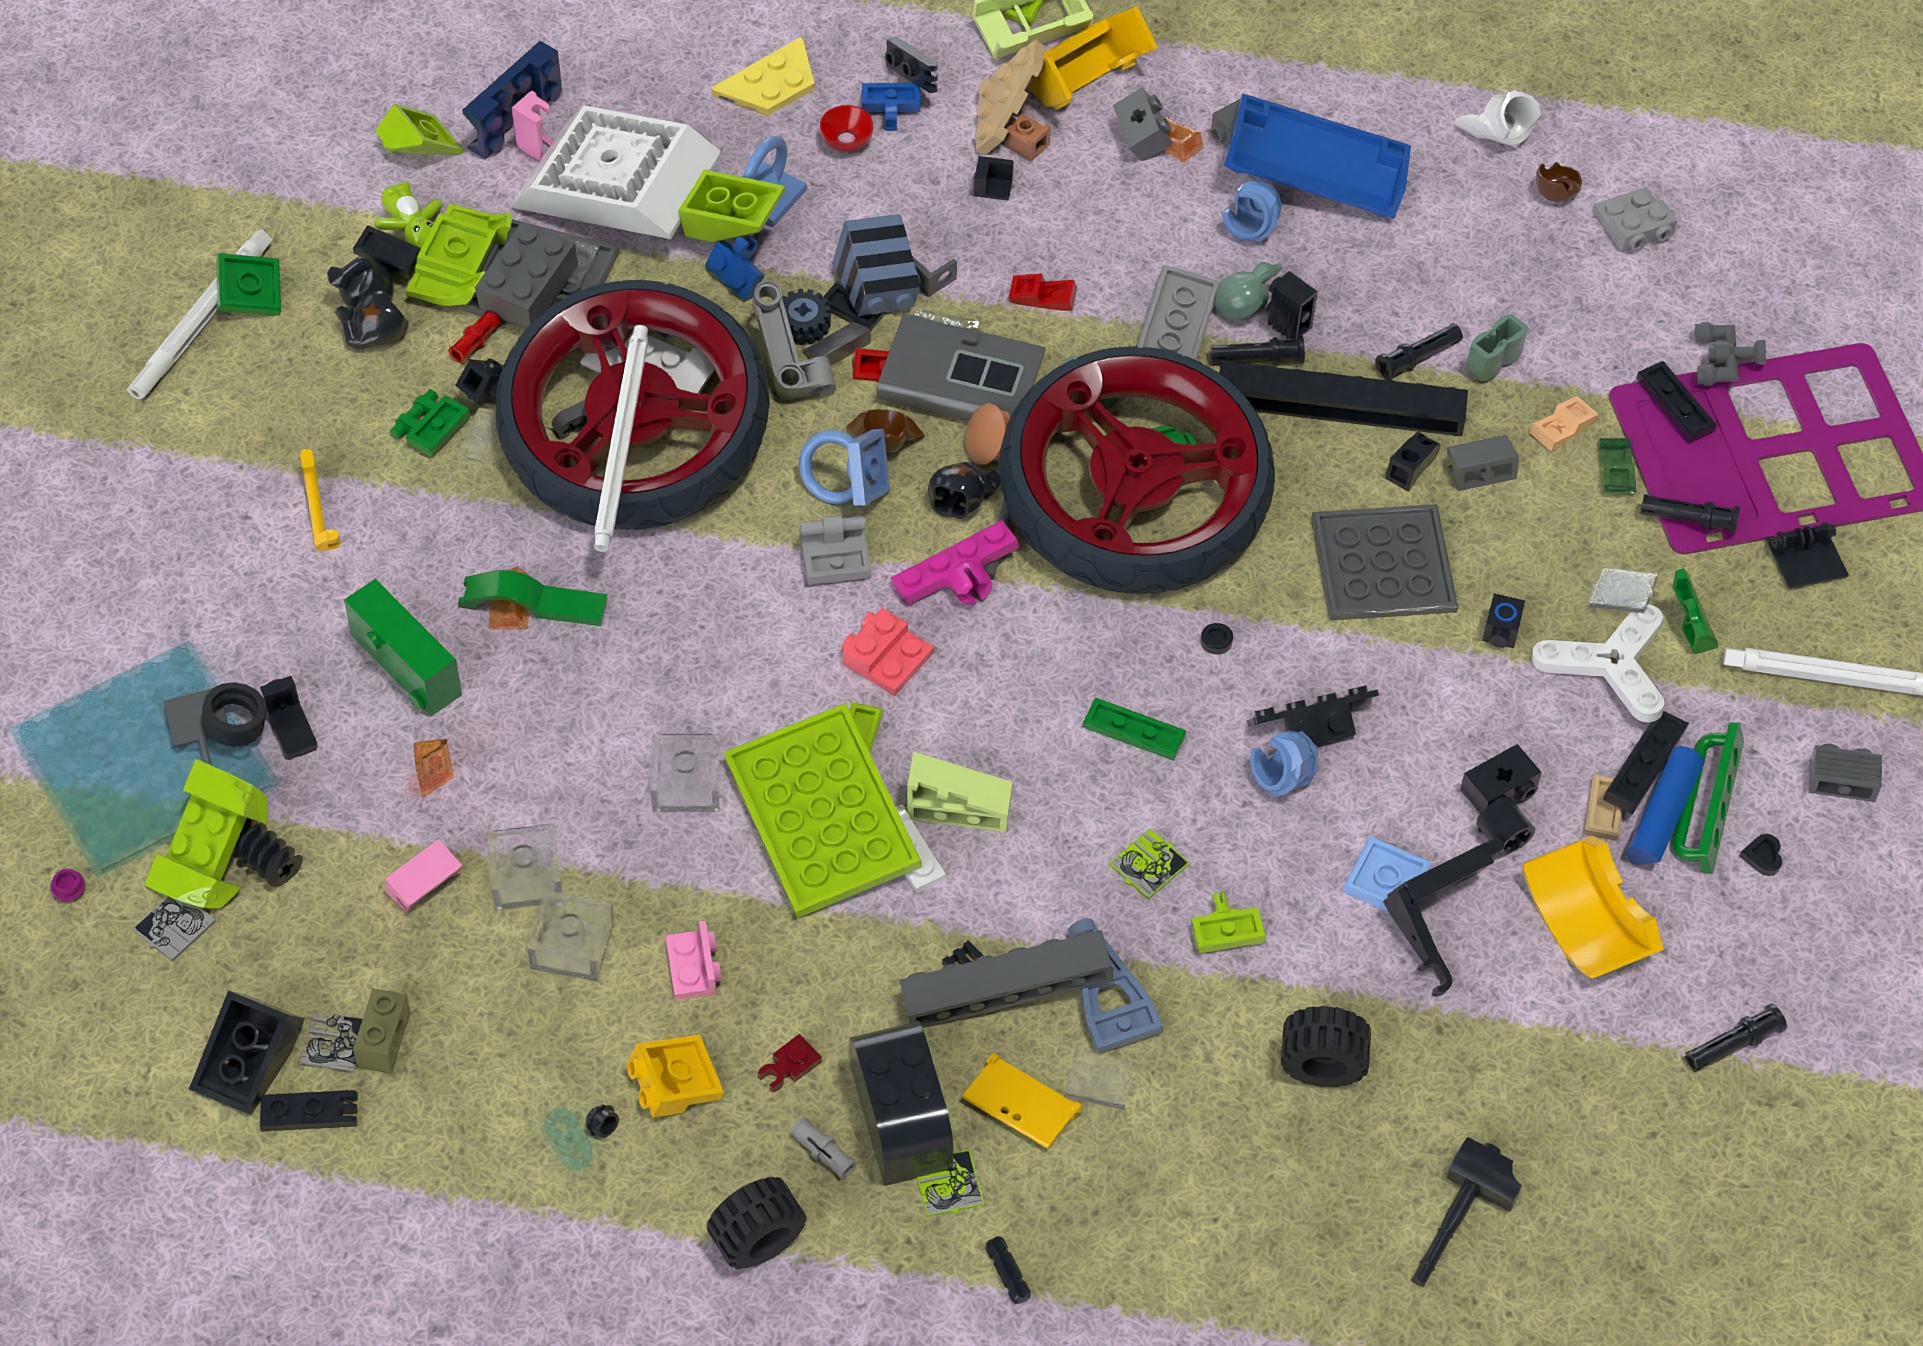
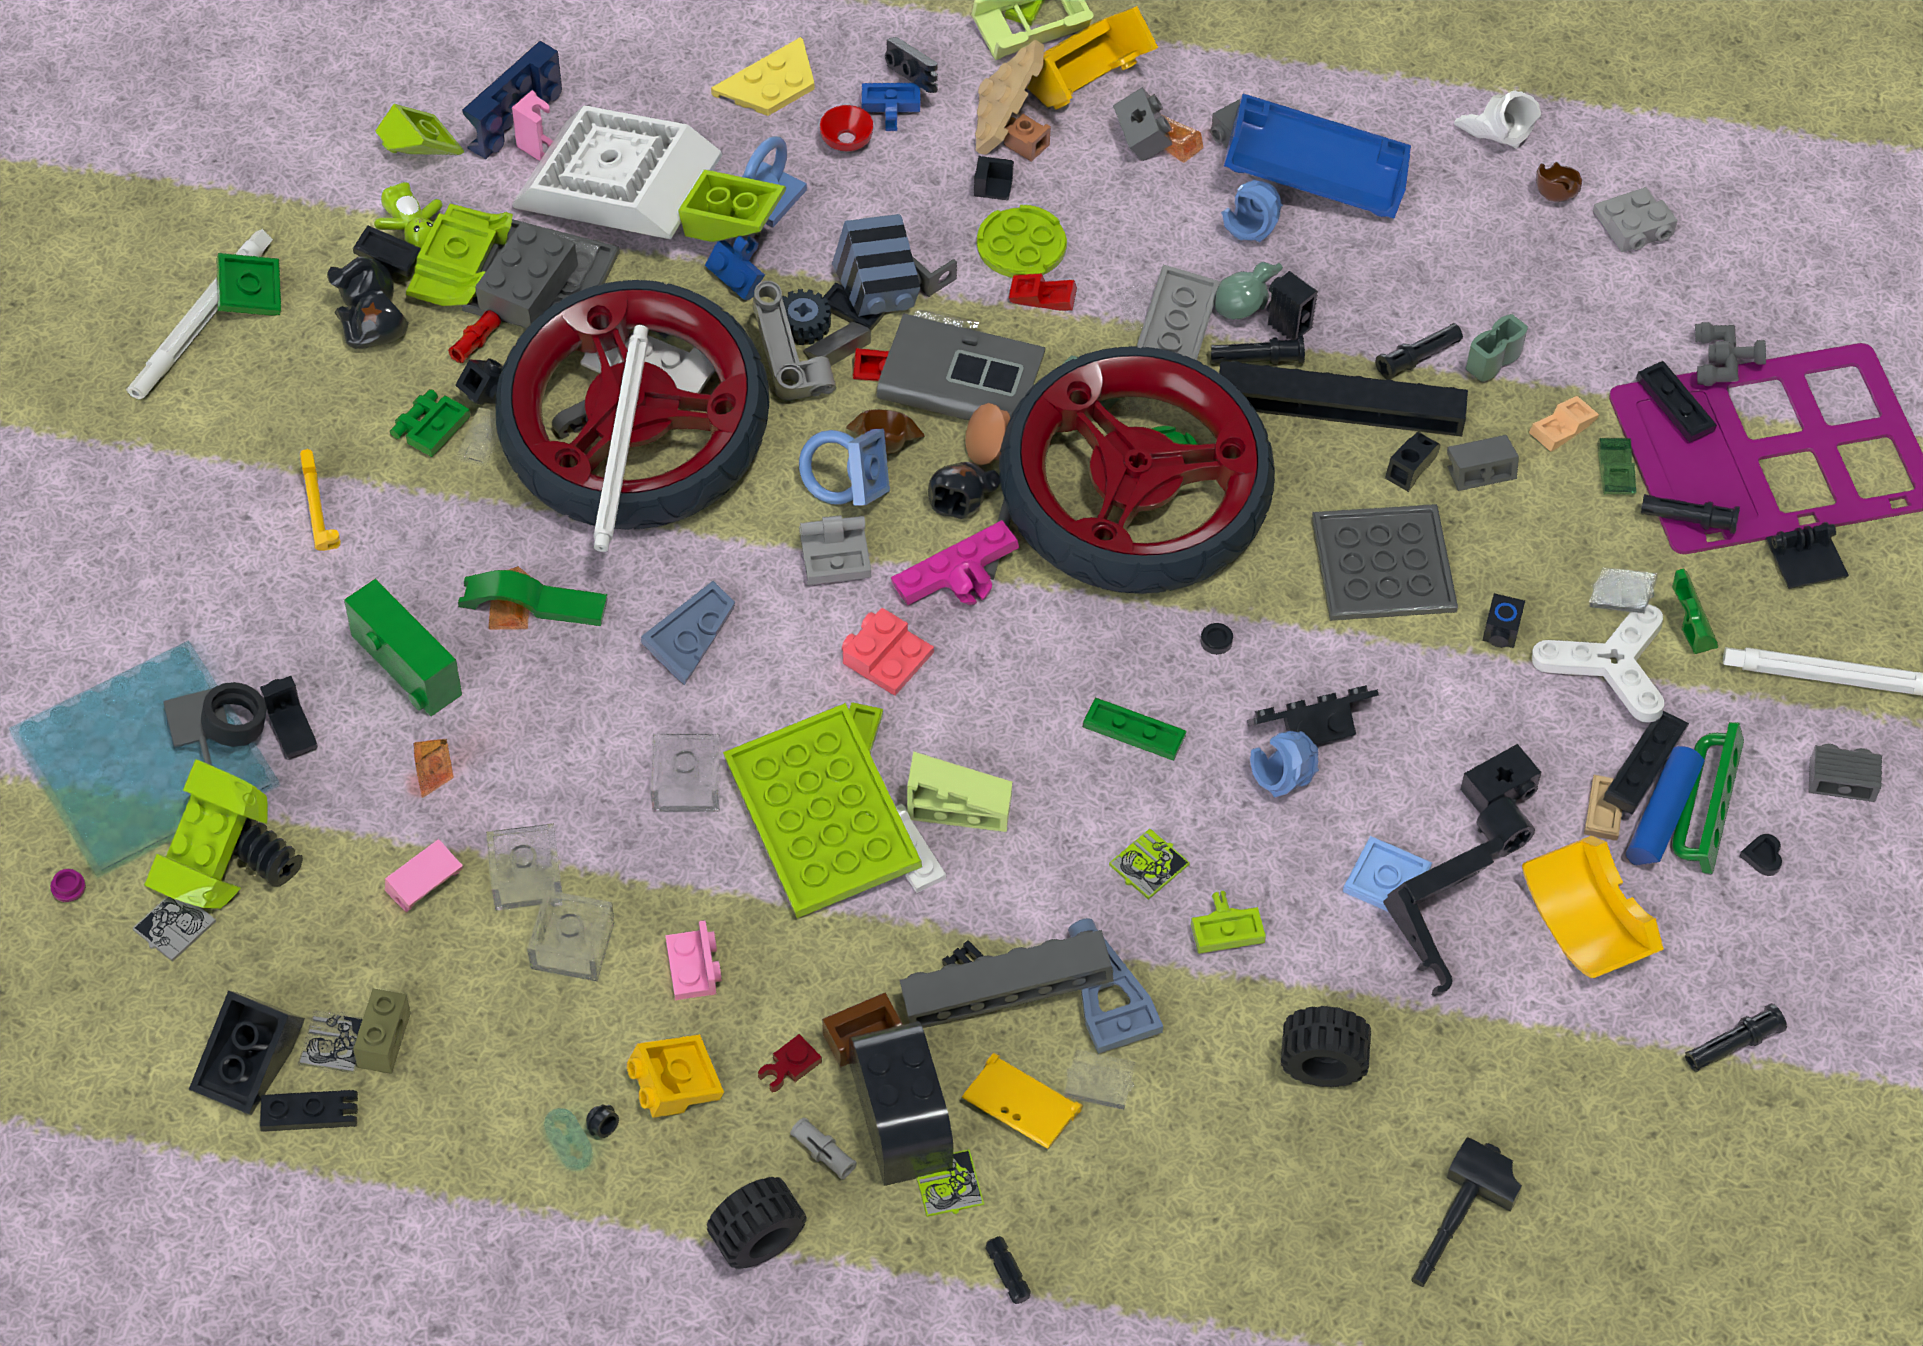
(689, 631): none -> sand blue wing
(859, 1019): none -> reddish brown panel
(1021, 241): none -> lime tile

